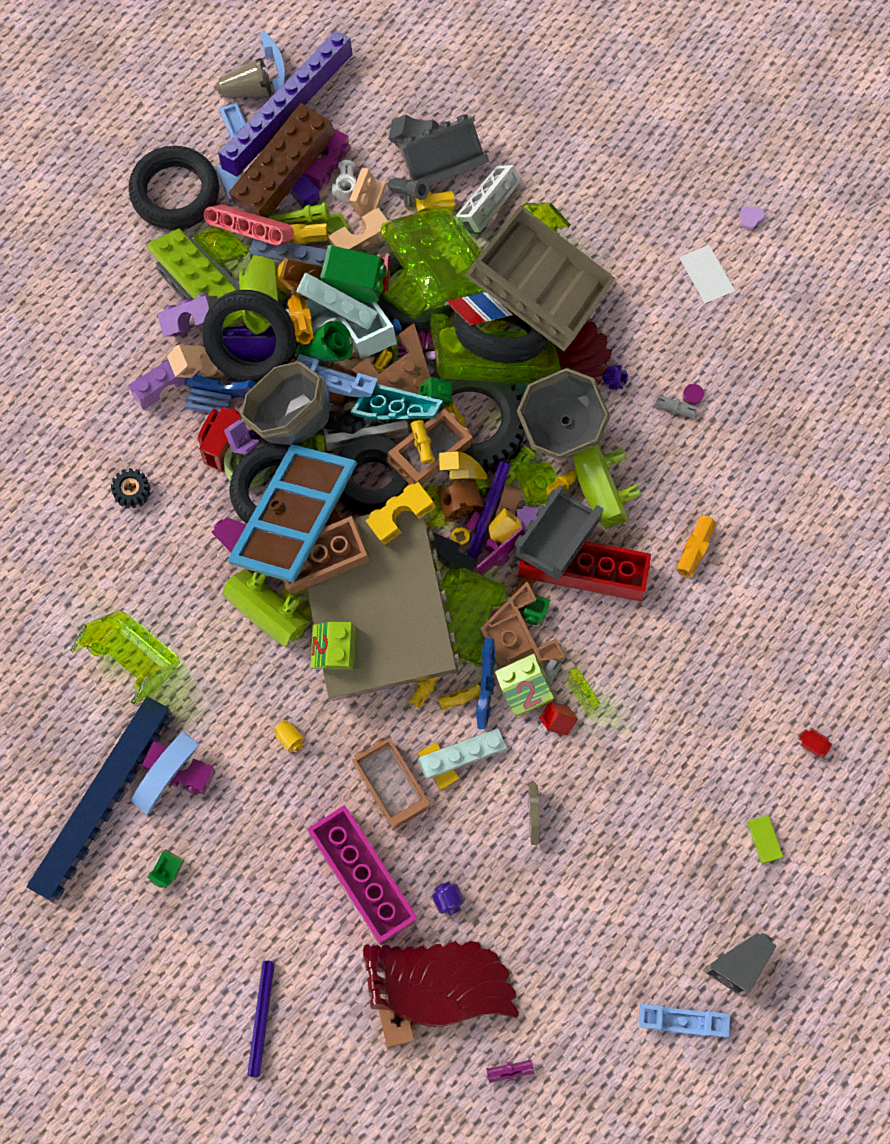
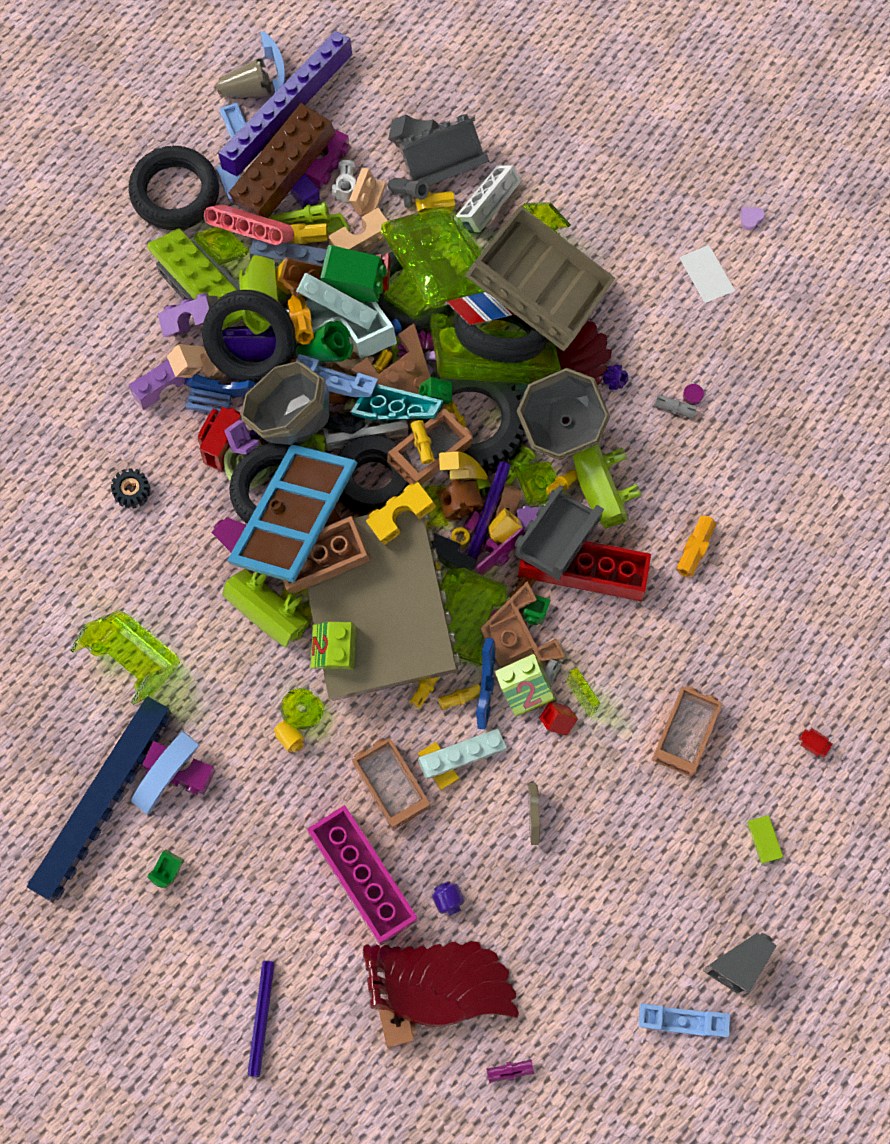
(300, 719): none -> clear neon green tile
(687, 731): none -> clear window

